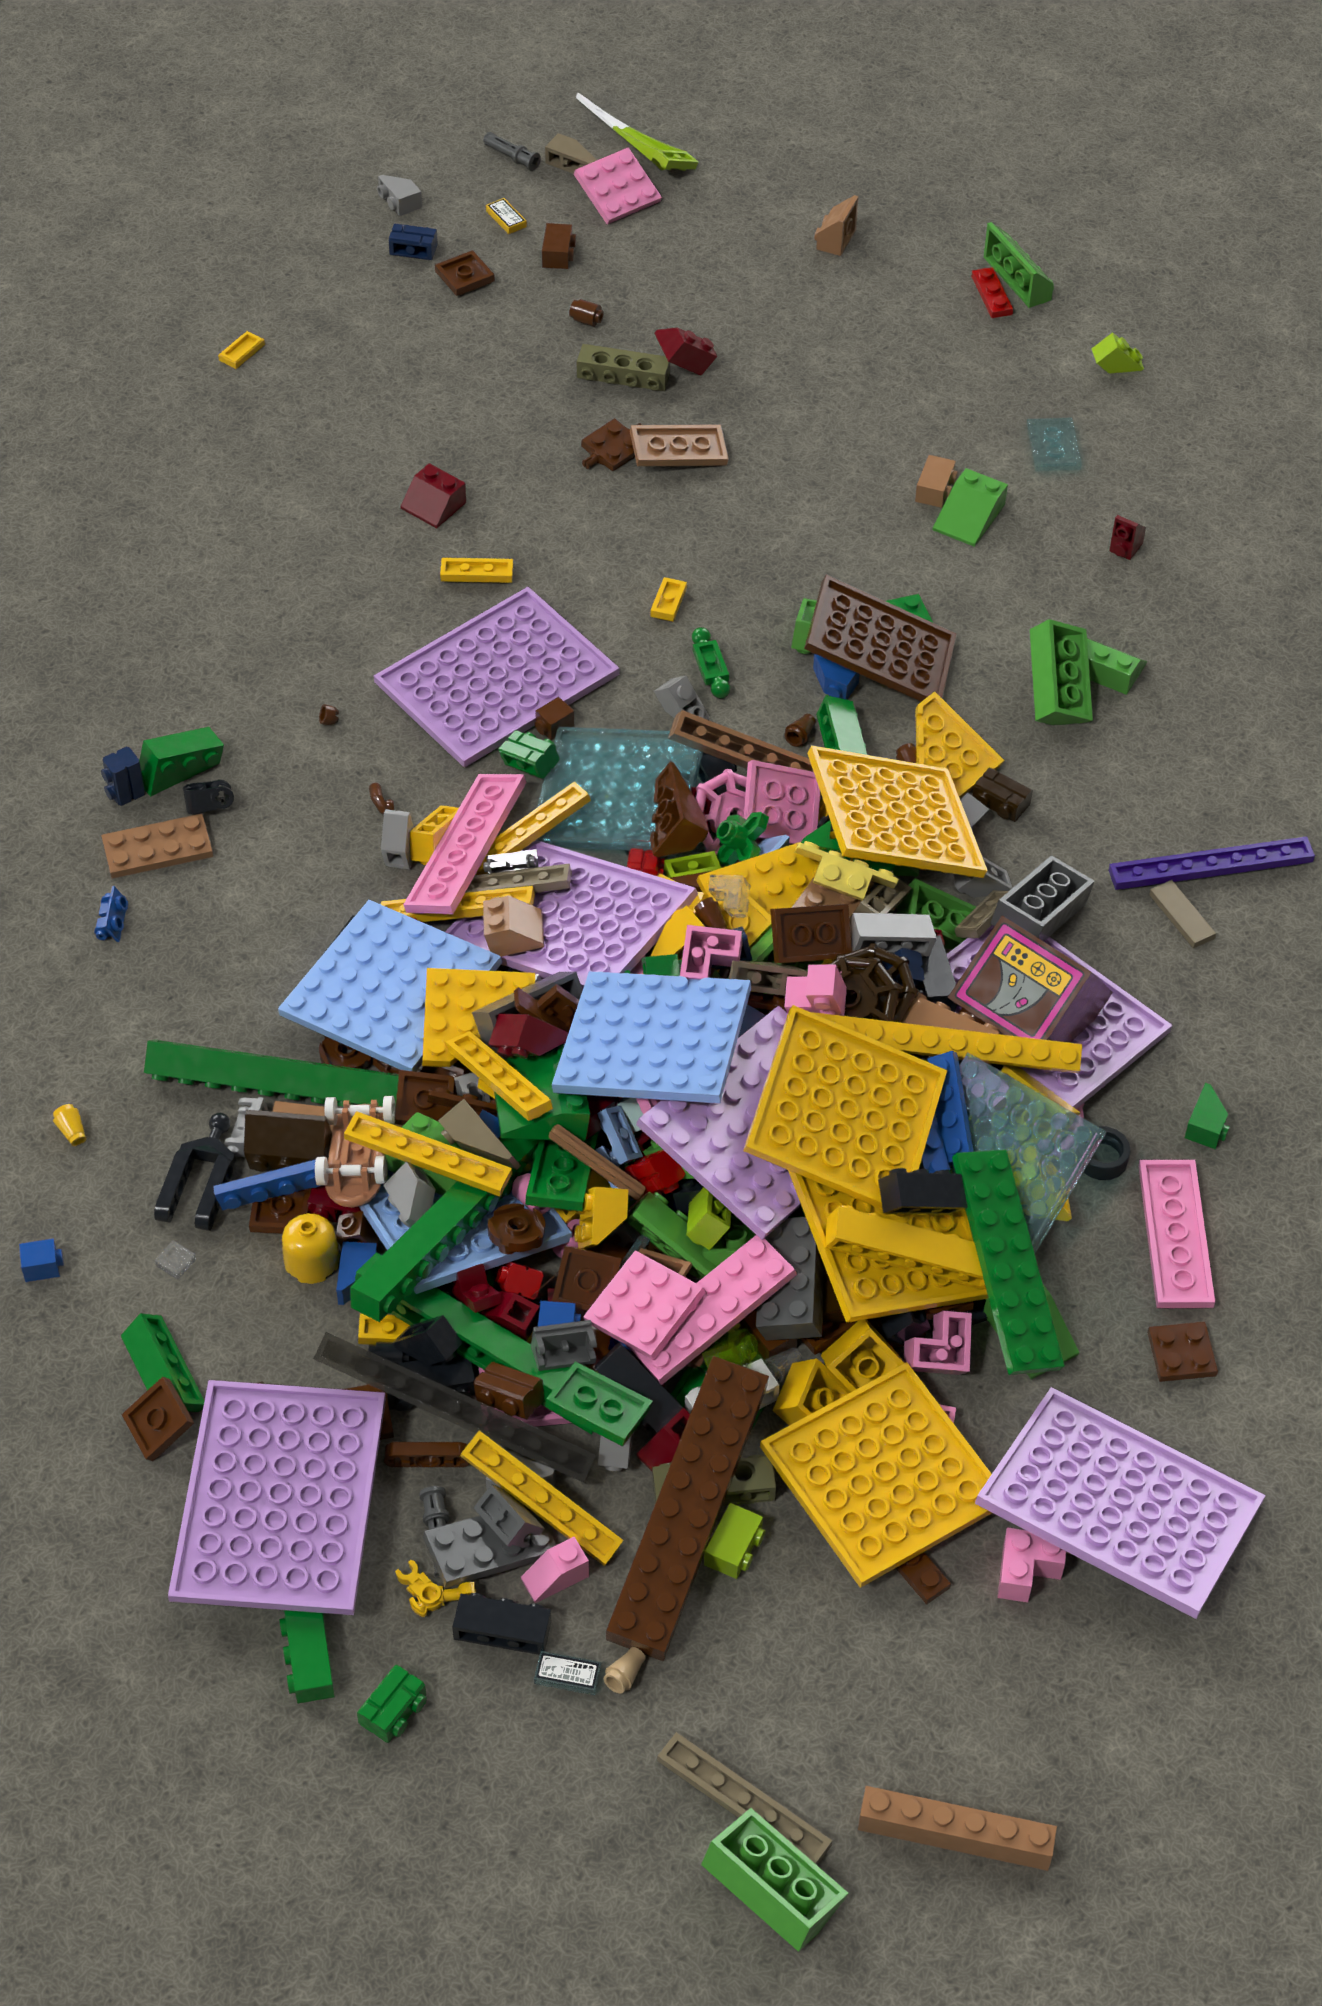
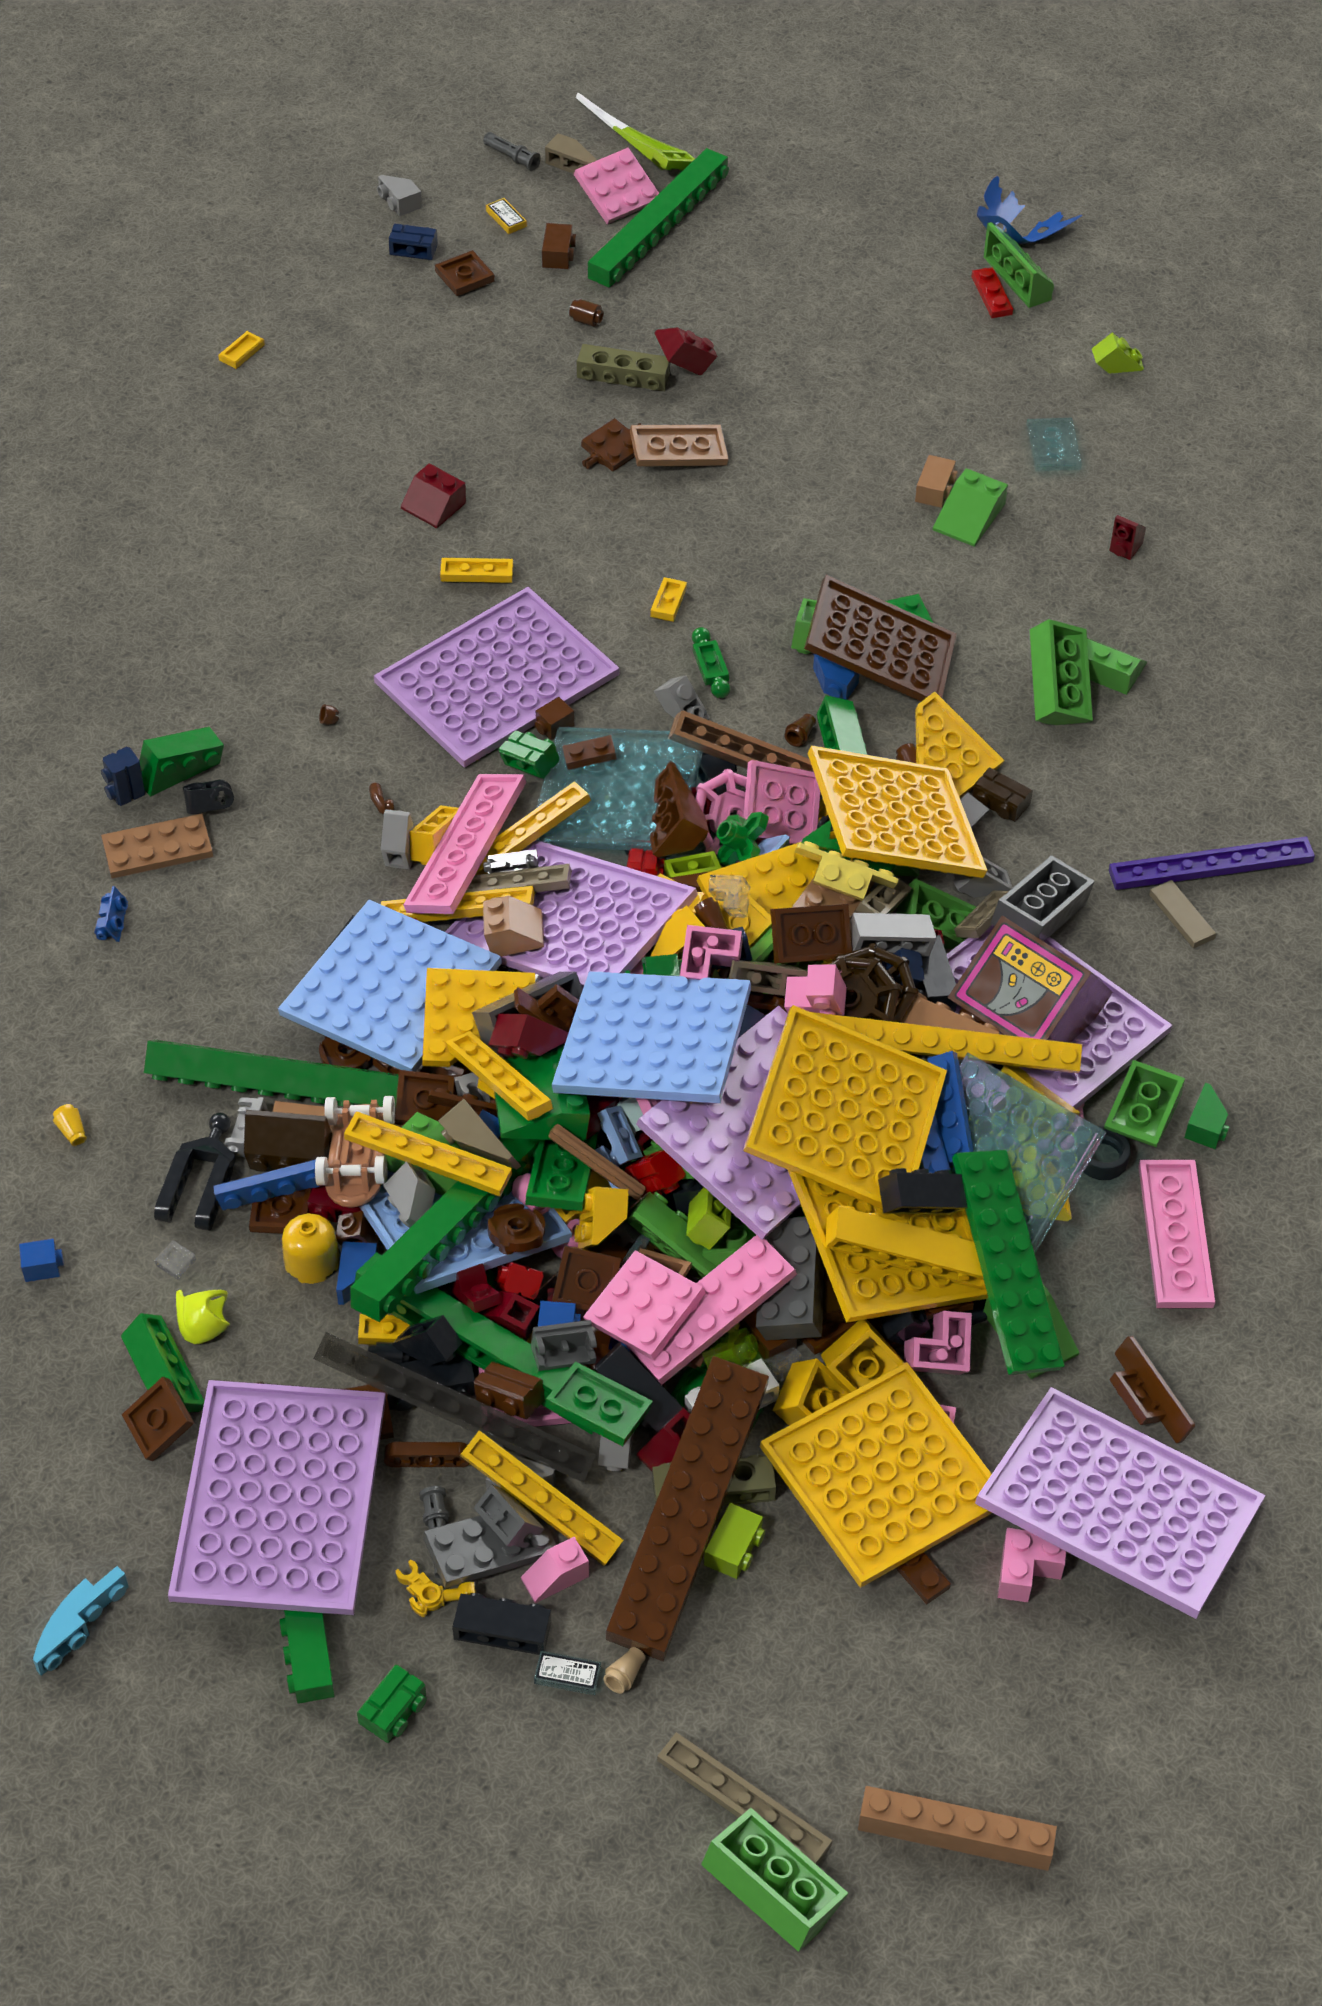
(68, 1626): none -> medium azure slope
(201, 1317): none -> neon yellow piece
(589, 752): none -> reddish brown plate
(657, 218): none -> green brick
(838, 227): medium nougat slope -> none
(1009, 209): none -> blue piece
(1145, 1103): none -> bright green slope
(1148, 1393): none -> reddish brown bracket
(1182, 1351): reddish brown plate -> none

